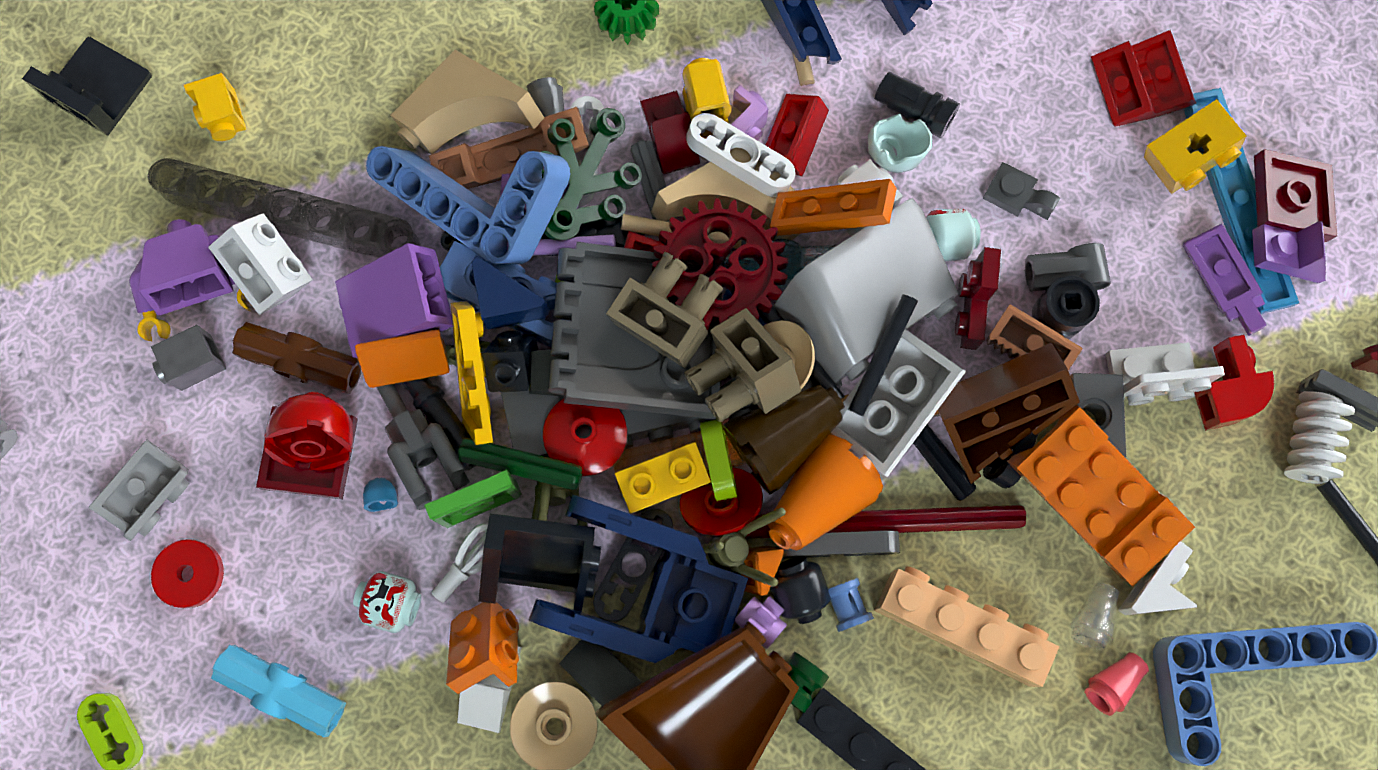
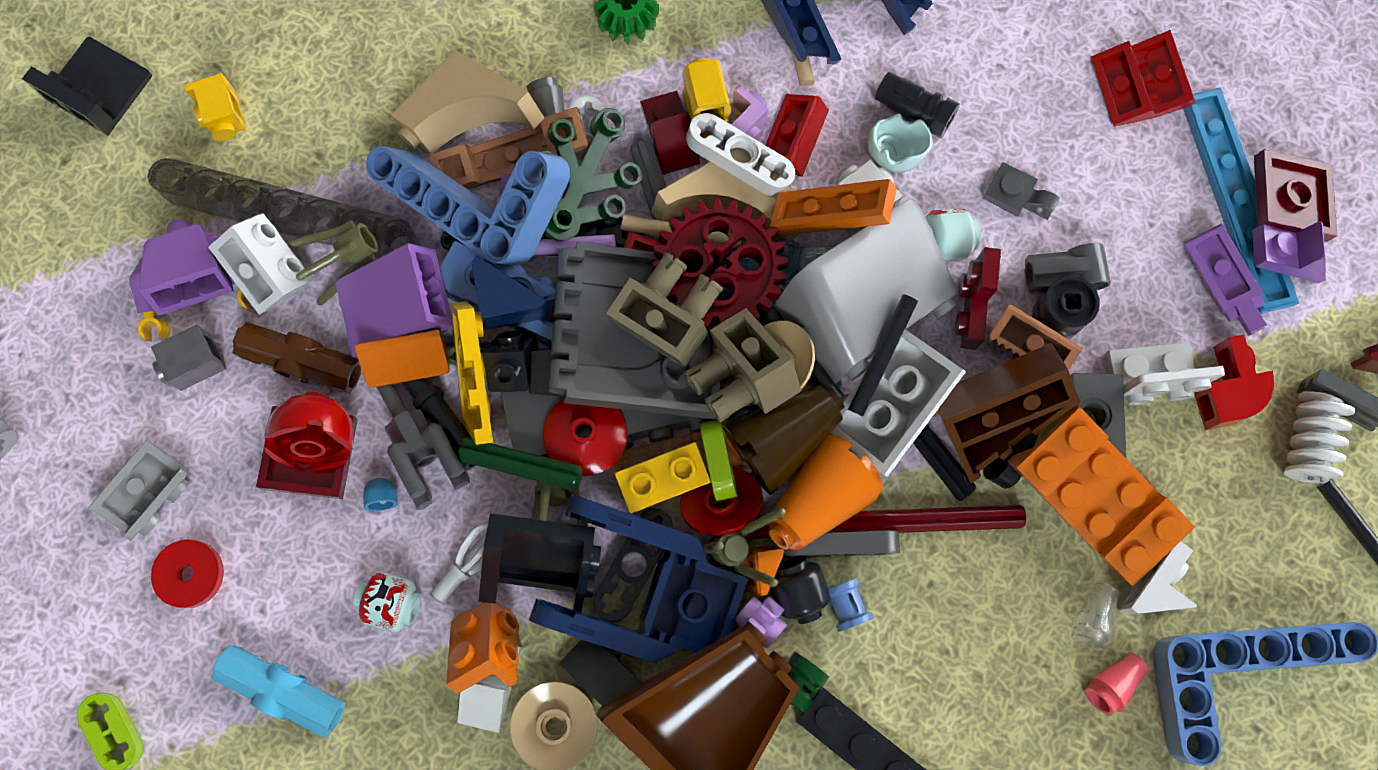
(353, 245): none -> olive plant
(474, 500): bright green tile -> none
(967, 628): light nougat brick -> none
(1208, 128): yellow brick -> none

